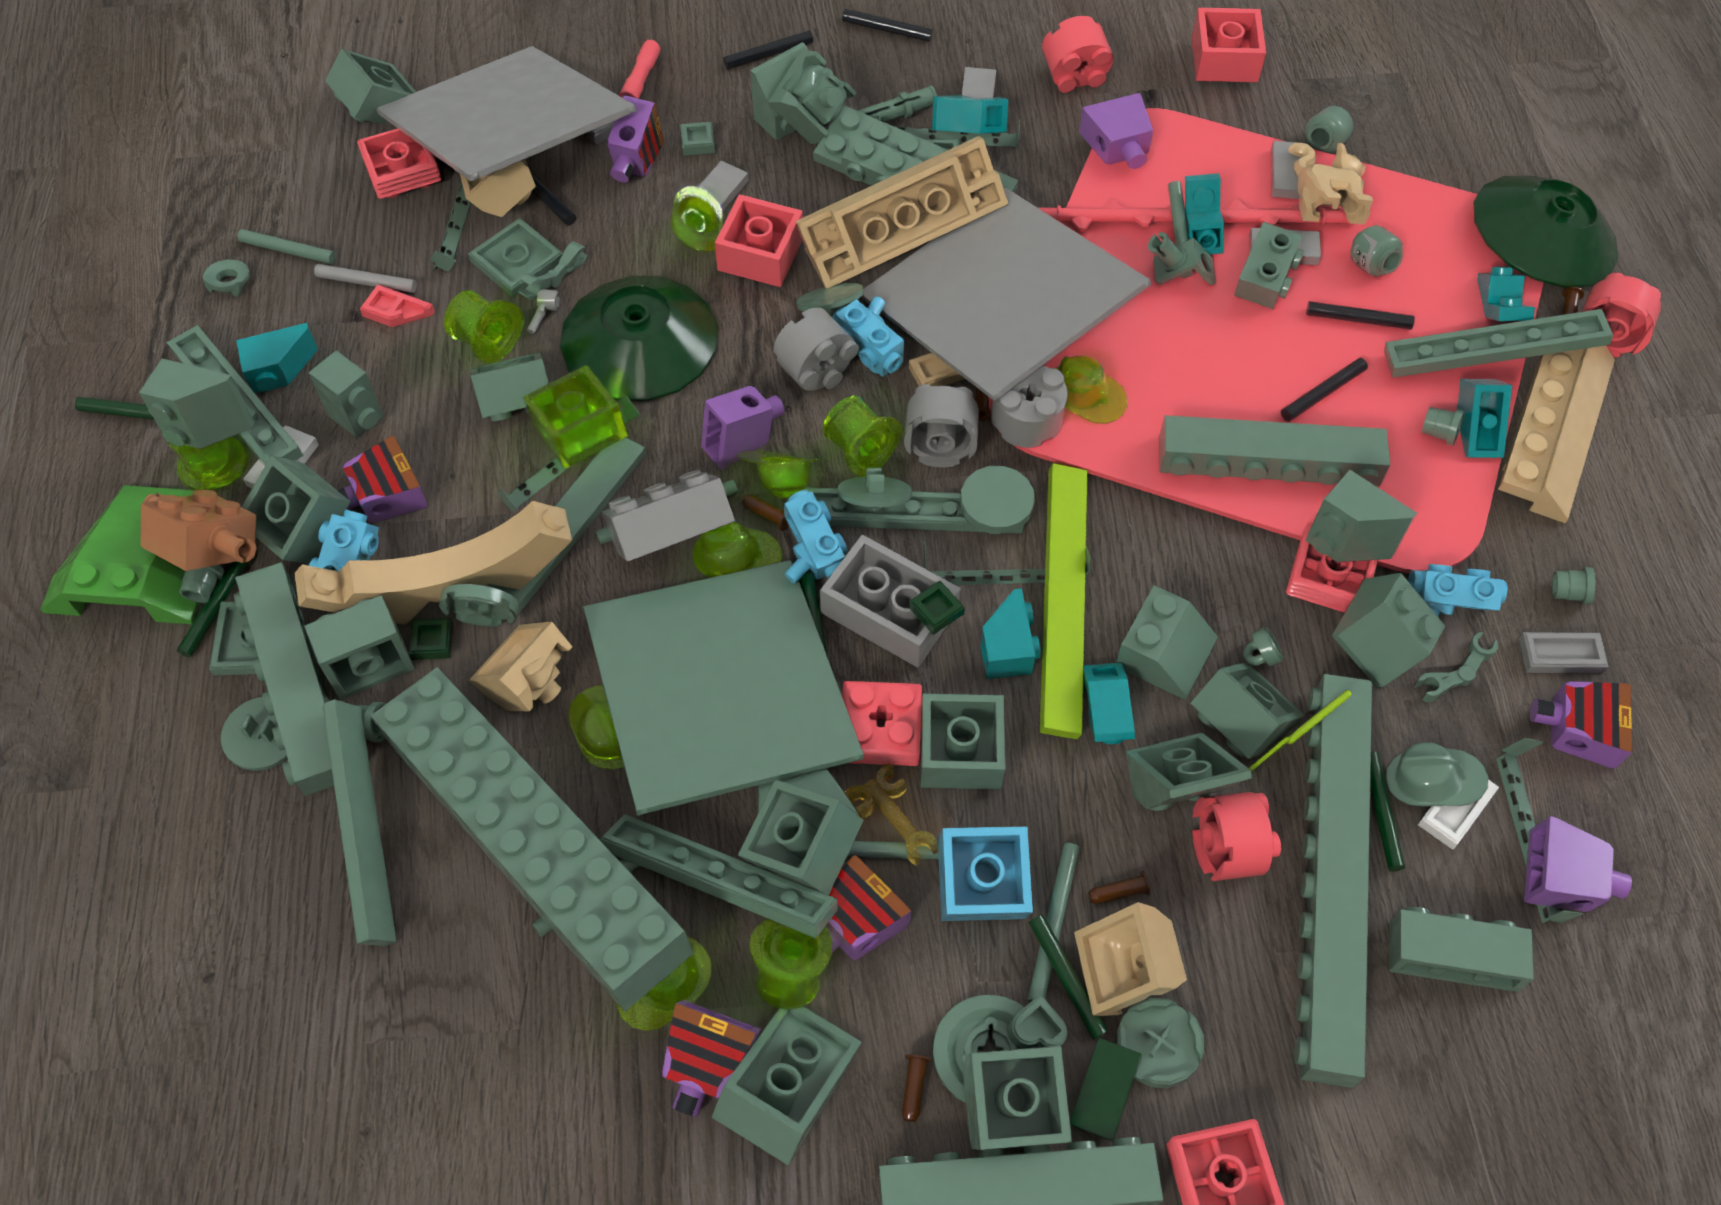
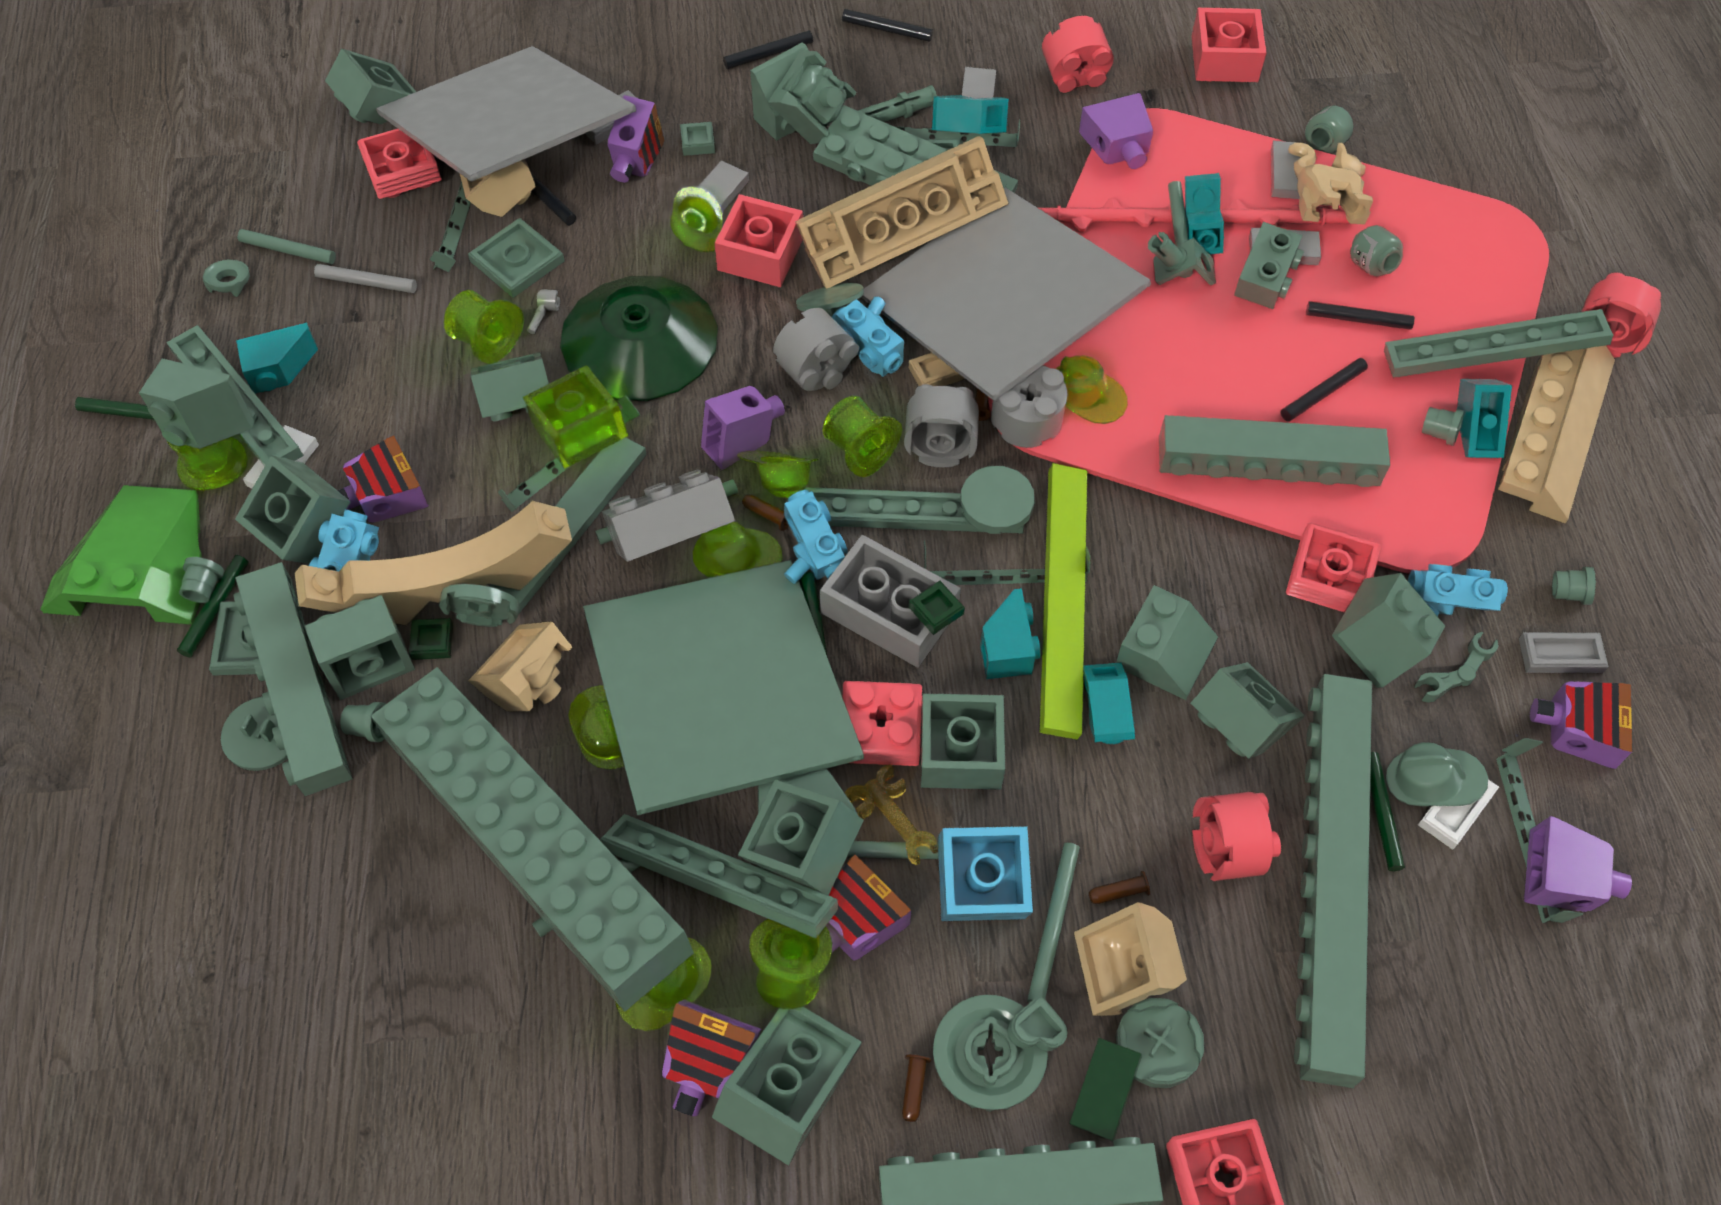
(197, 529): nougat brick -> none
(346, 394): sand green brick -> none
(359, 824): sand green tile -> none
(394, 307): coral tile -> none
(569, 261): sand green piece -> none
(644, 63): coral piece -> none
(874, 490): sand green piece -> none
(1016, 1098): sand green brick -> none
(1067, 975): dark green bar -> none
(1182, 771): sand green slope -> none
(1268, 647): sand green tile -> none
(1305, 727): lime piece -> none
(1359, 522): sand green slope -> none
(1460, 949): sand green brick -> none
(1503, 294): teal slope -> none
(1546, 230): dark green dish -> none
(1572, 297): reddish brown piece -> none

